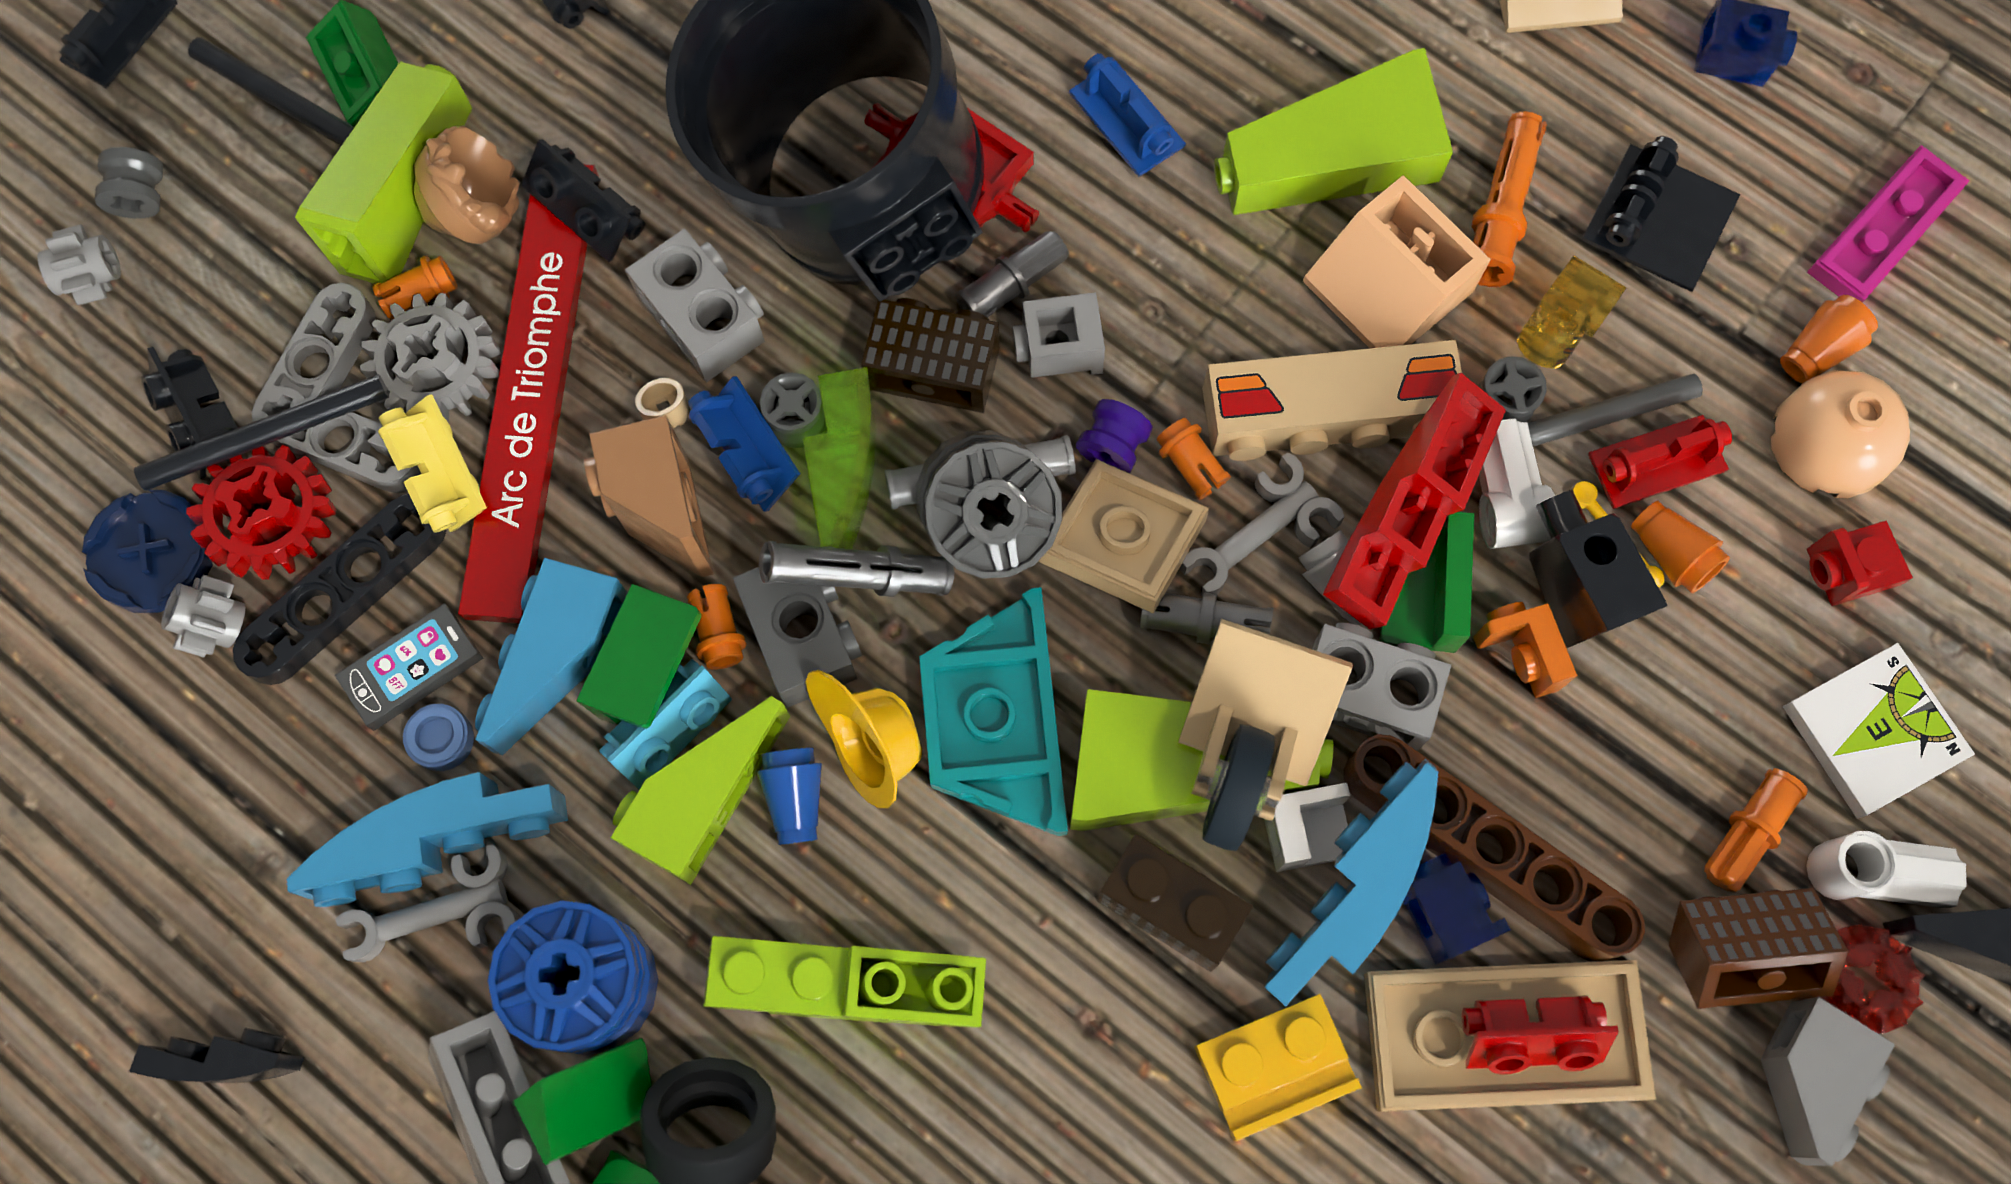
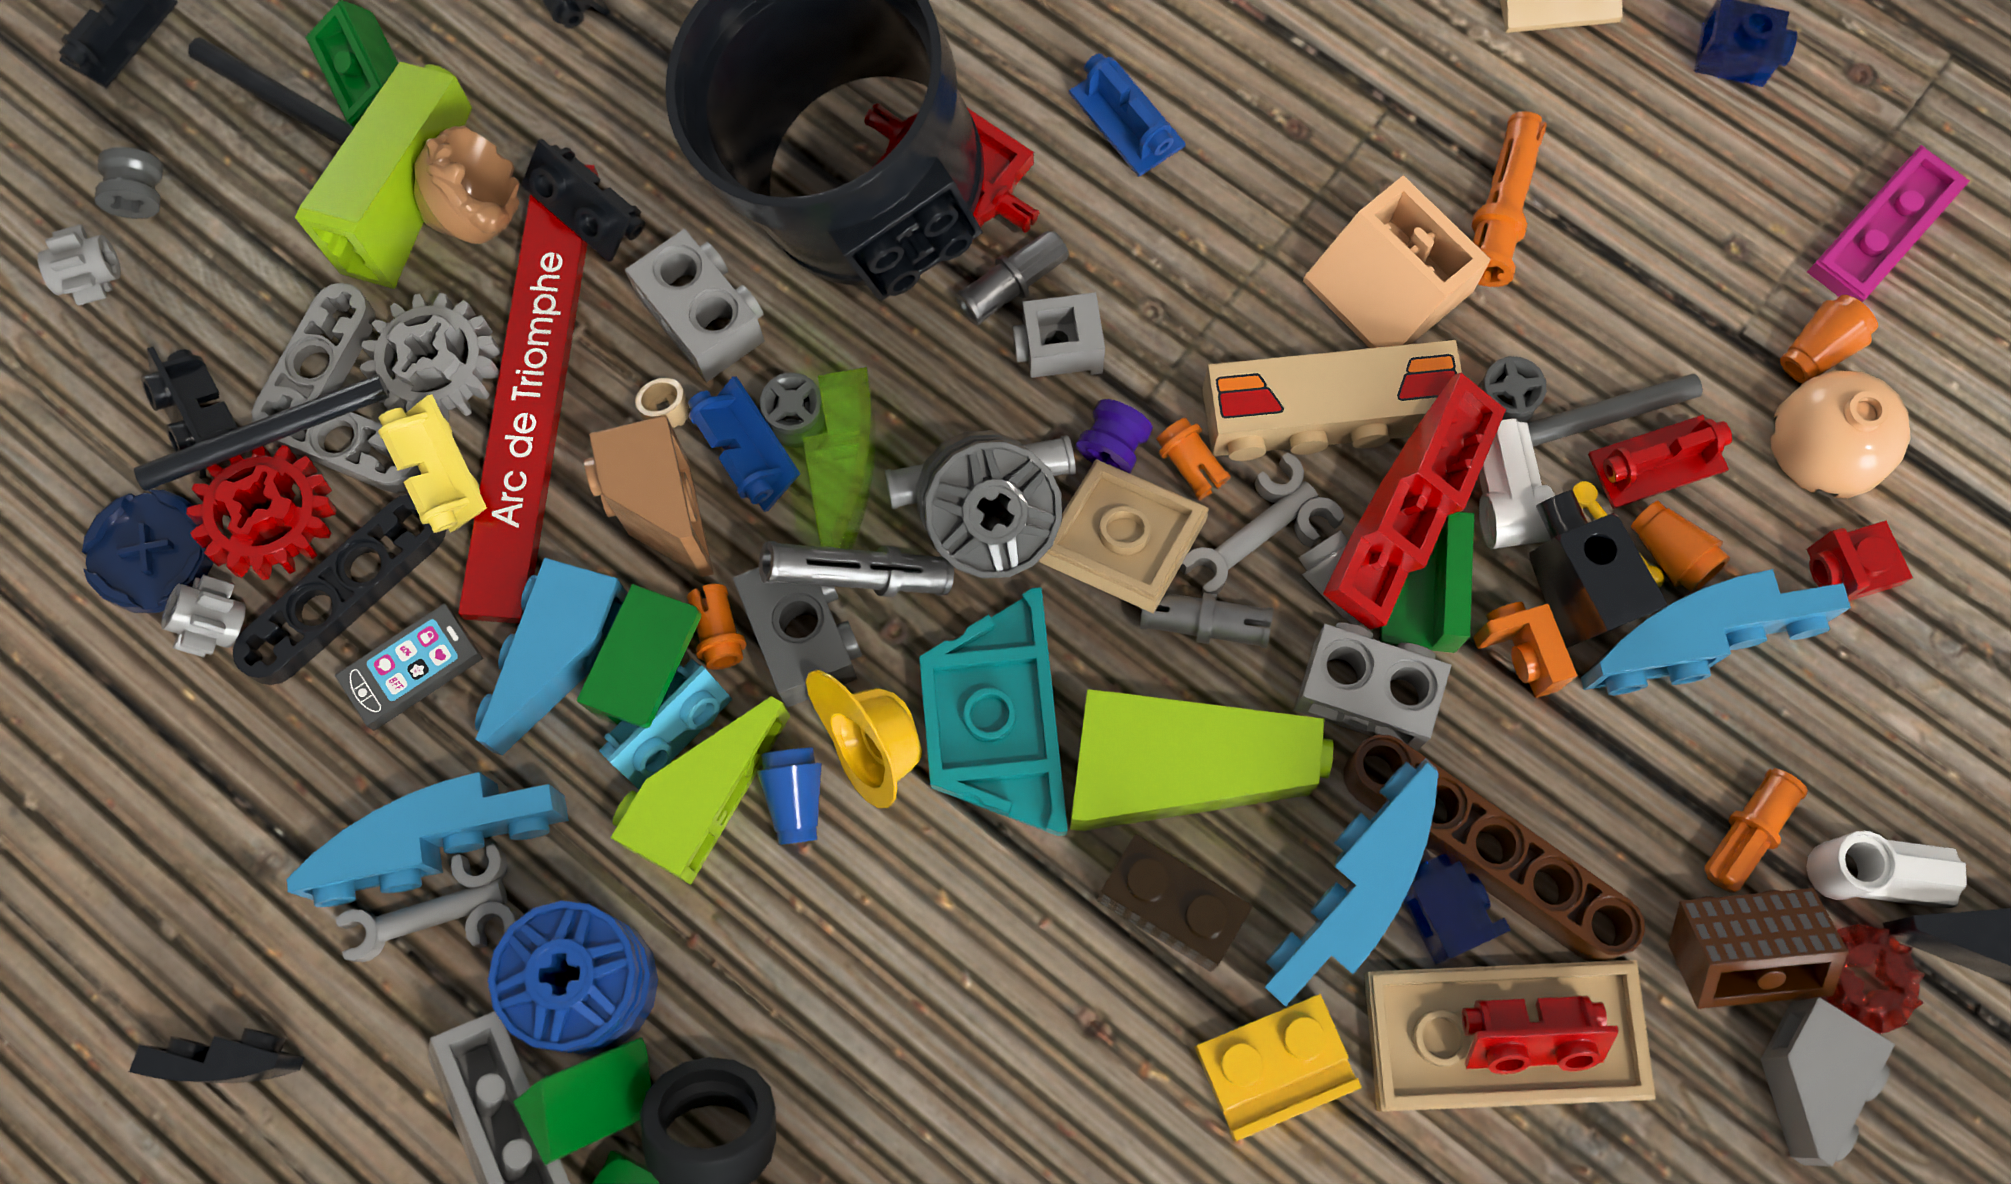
(426, 279): orange pin -> none
(438, 737): medium blue tile -> none
(845, 982): lime slope -> none
(932, 354): dark brown brick -> none
(1268, 714): tan plate -> none
(1307, 827): white panel -> none
(1340, 141): lime slope -> none
(1567, 312): clear yellow leg -> none
(1661, 214): black hinge -> none
(1706, 625): none -> dark azure slope
(1878, 731): white tile -> none

